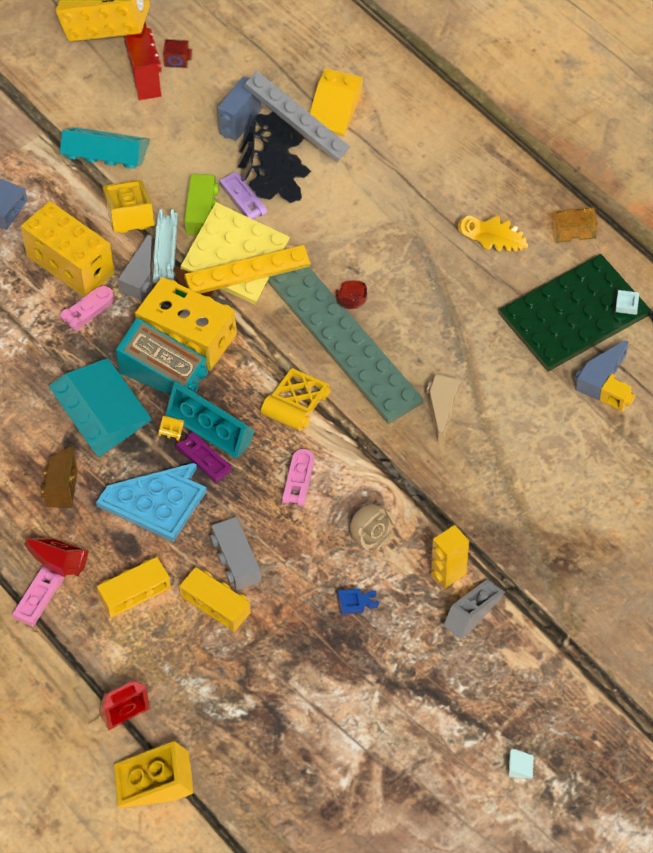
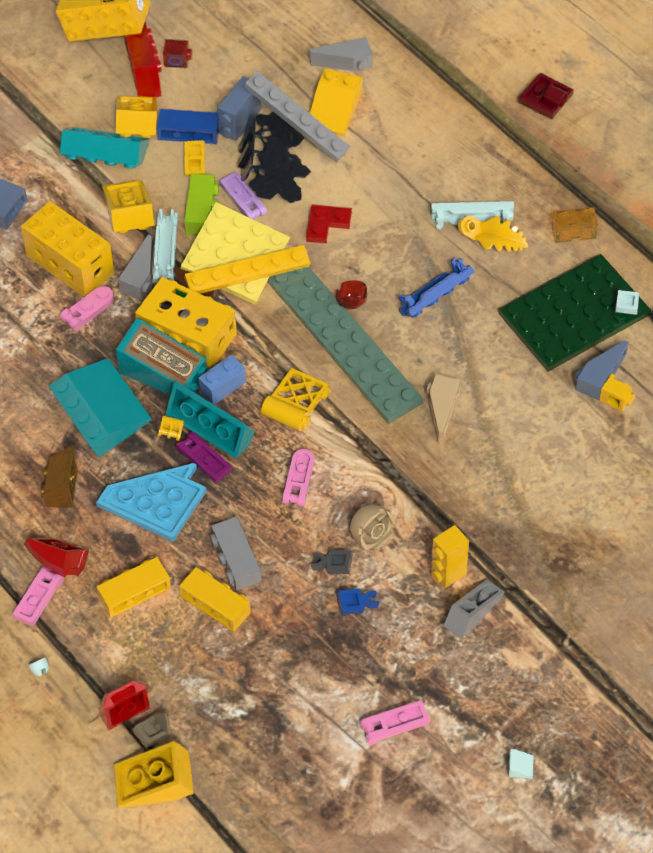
(39, 665): none -> light aqua hinge
(136, 116): none -> yellow slope
(152, 729): none -> dark tan plate
(187, 126): none -> blue brick
(194, 157): none -> yellow slope
(222, 379): none -> medium blue brick
(324, 217): none -> red plate
(335, 563): none -> dark grey plate
(348, 55): none -> light grey slope
(395, 721): none -> bright pink plate
(441, 285): none -> piece
(482, 211): none -> light aqua piece
(546, 95): none -> dark red plate

